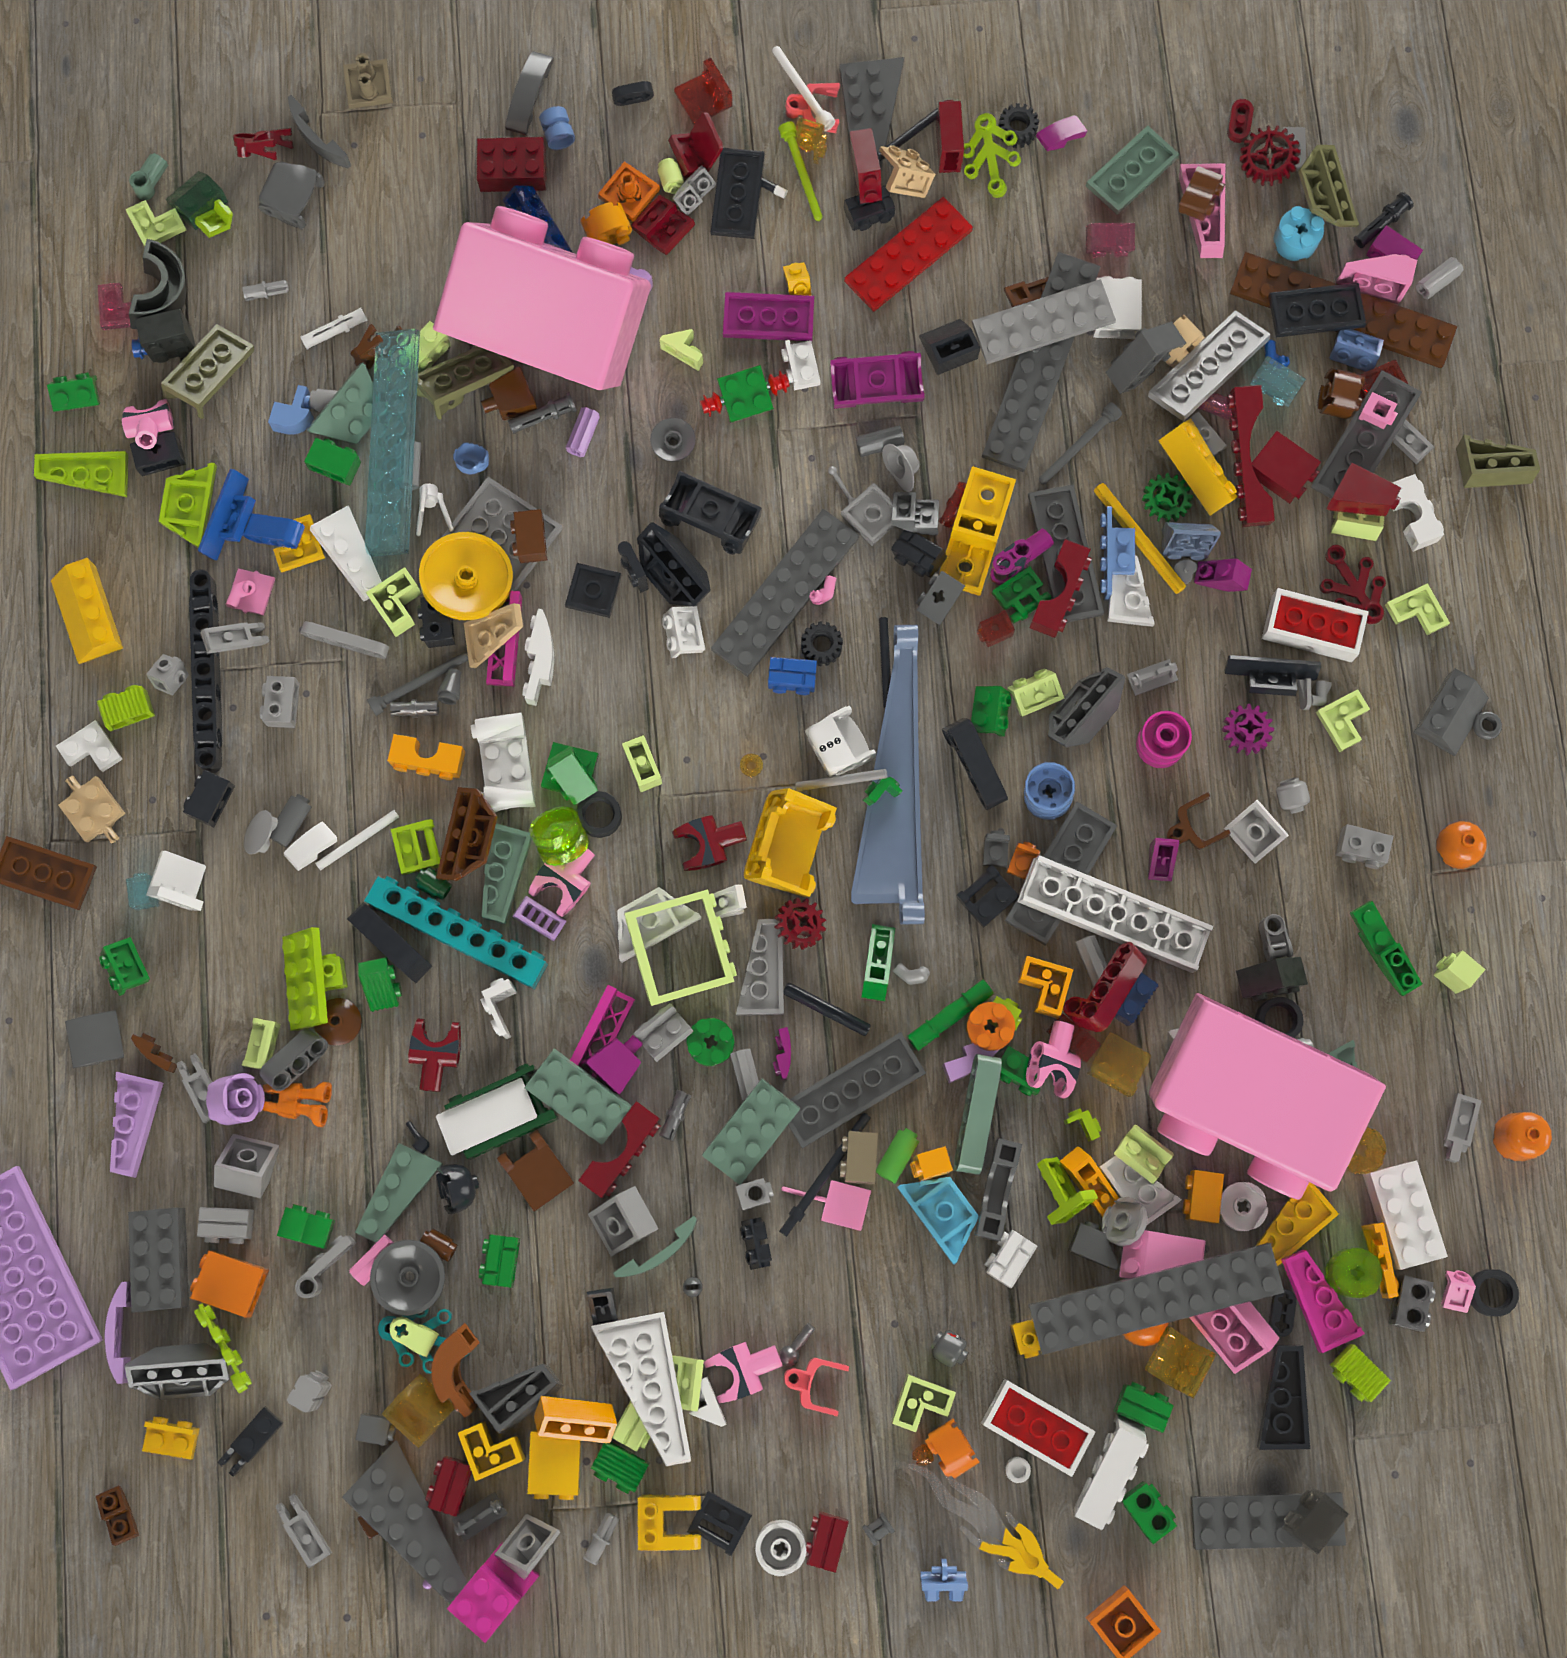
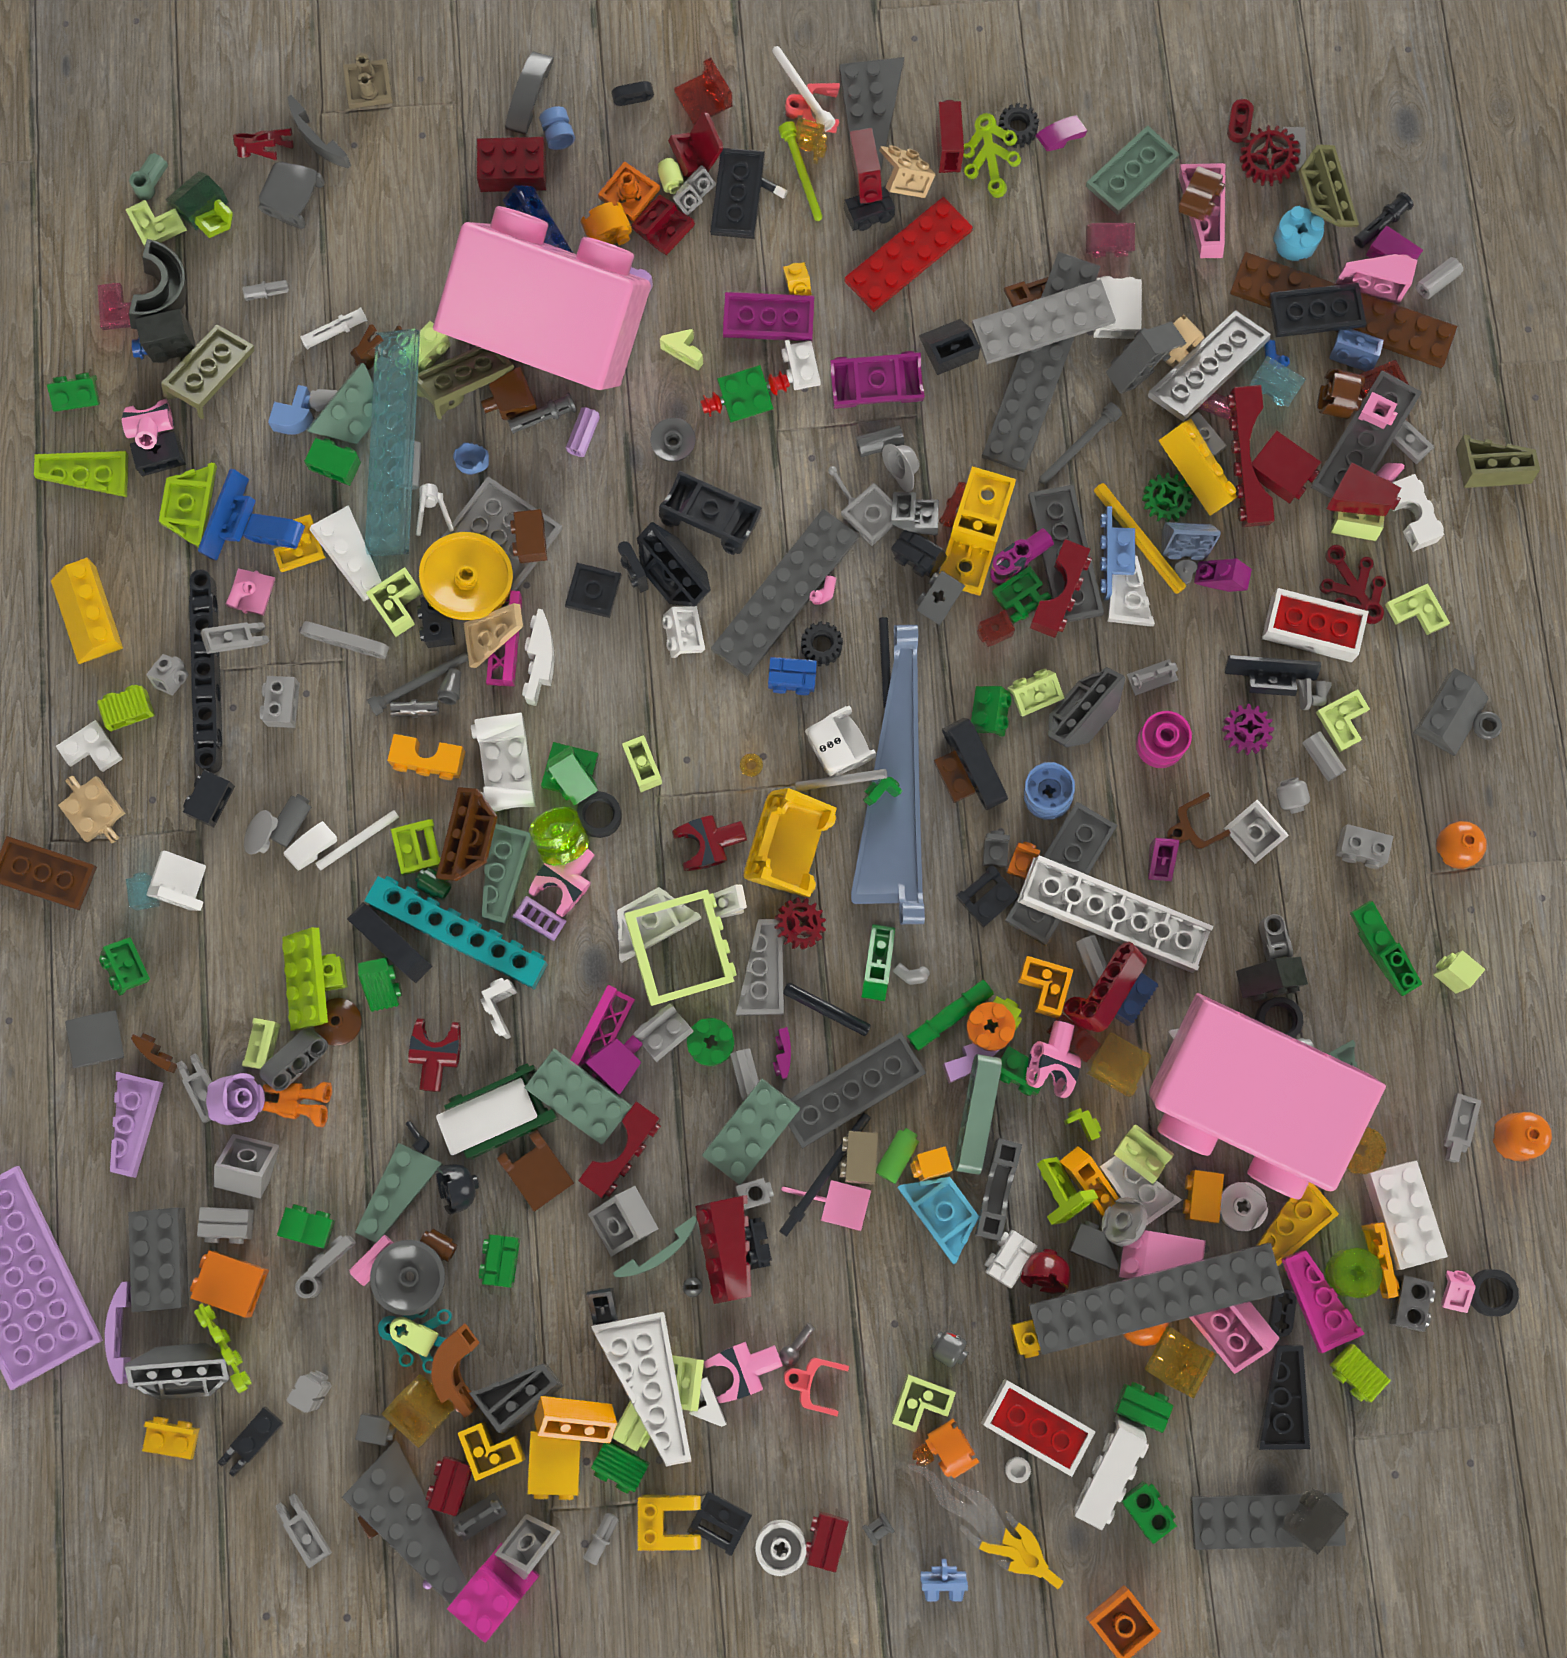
(118, 1515): reddish brown slope -> none
(675, 1115): flat silver pin -> none
(725, 1248): none -> dark red wedge
(910, 133): black bar -> none
(954, 776): none -> reddish brown plate
(1047, 1271): none -> dark red cylinder
(1324, 756): none -> light grey axle
(1390, 471): none -> bright pink slope

